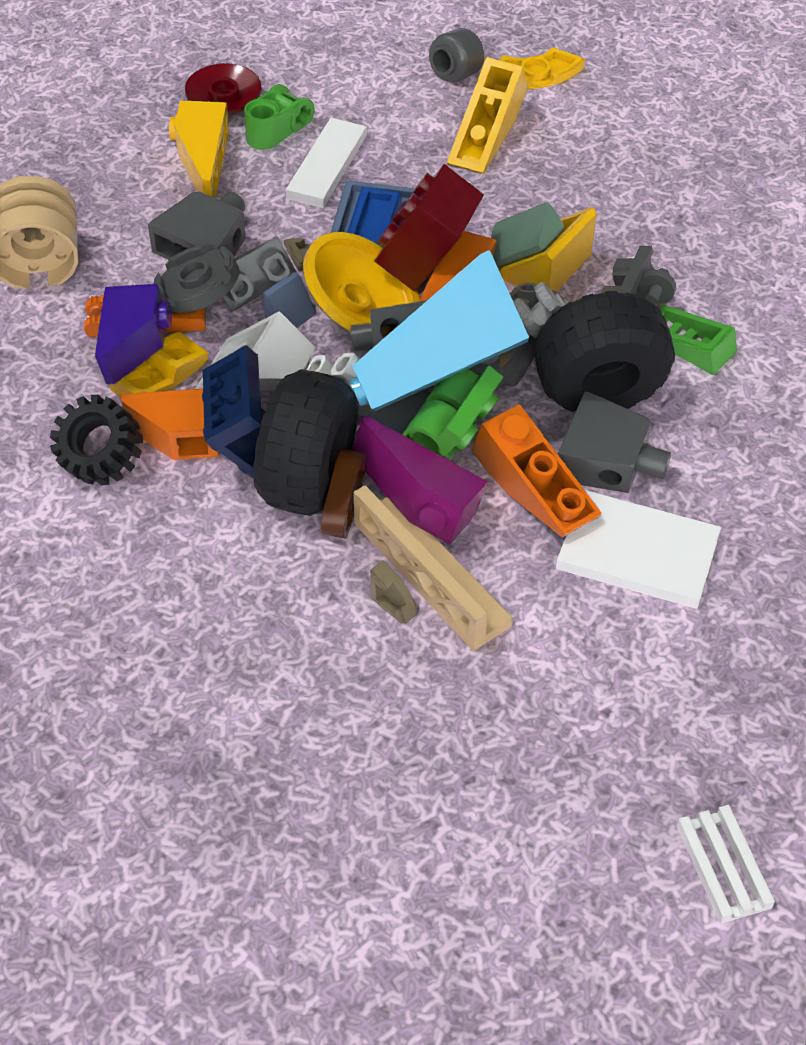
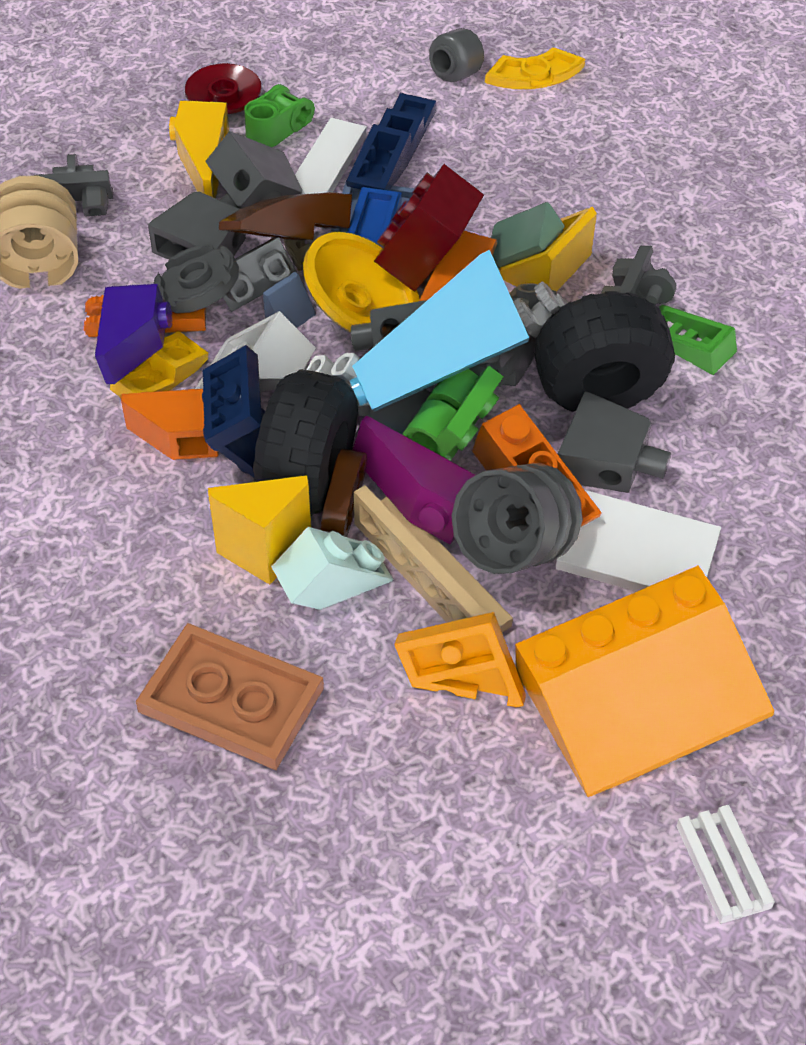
(77, 427): black tyre -> none
(84, 185): none -> dark grey hips
(230, 695): none -> nougat plate
(252, 170): none -> dark grey torso
(259, 521): none -> yellow slope
(291, 216): none -> reddish brown slope
(329, 568): none -> light aqua slope
(391, 593): dark tan tile -> none
(392, 143): none -> dark blue slope
(462, 659): none -> light orange wing
(489, 115): yellow slope -> none
(516, 517): none -> dark grey wheel
(642, 681): none -> light orange slope

